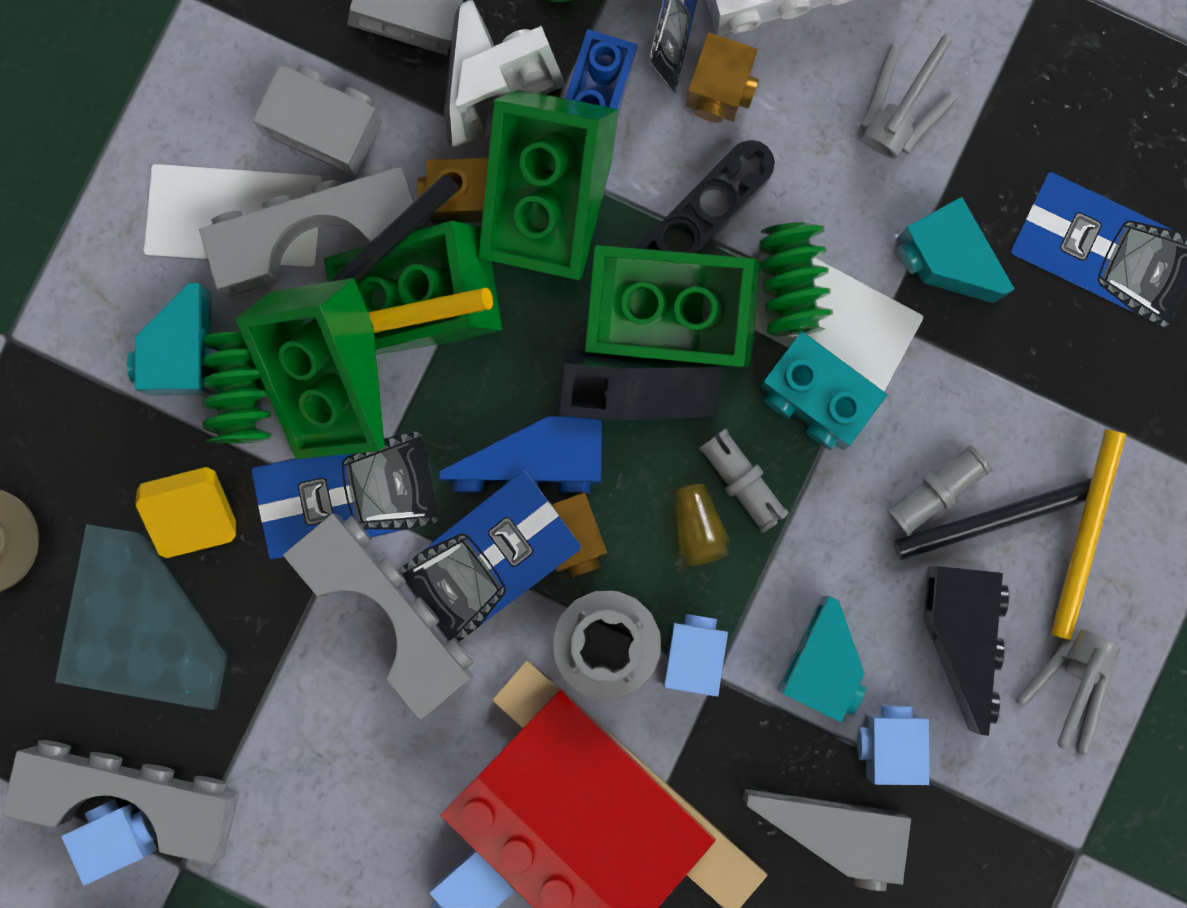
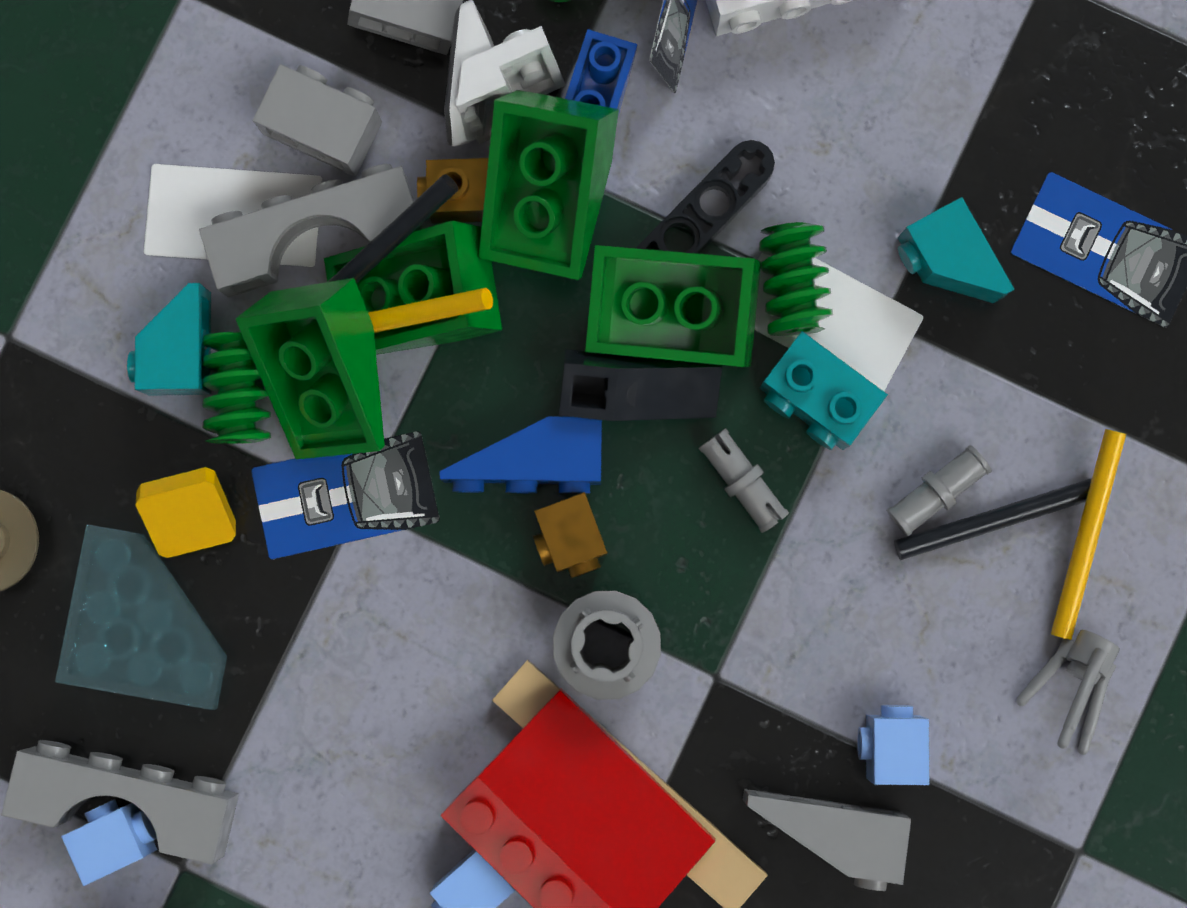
(425, 666): light grey arch -> none
(490, 557): sticker -> none
(695, 656): light blue brick -> none
(700, 529): clear yellow cone -> none
(722, 79): pearl gold brick -> none
(826, 665): teal slope -> none
(890, 129): light grey plant -> none
(963, 624): black slope -> none

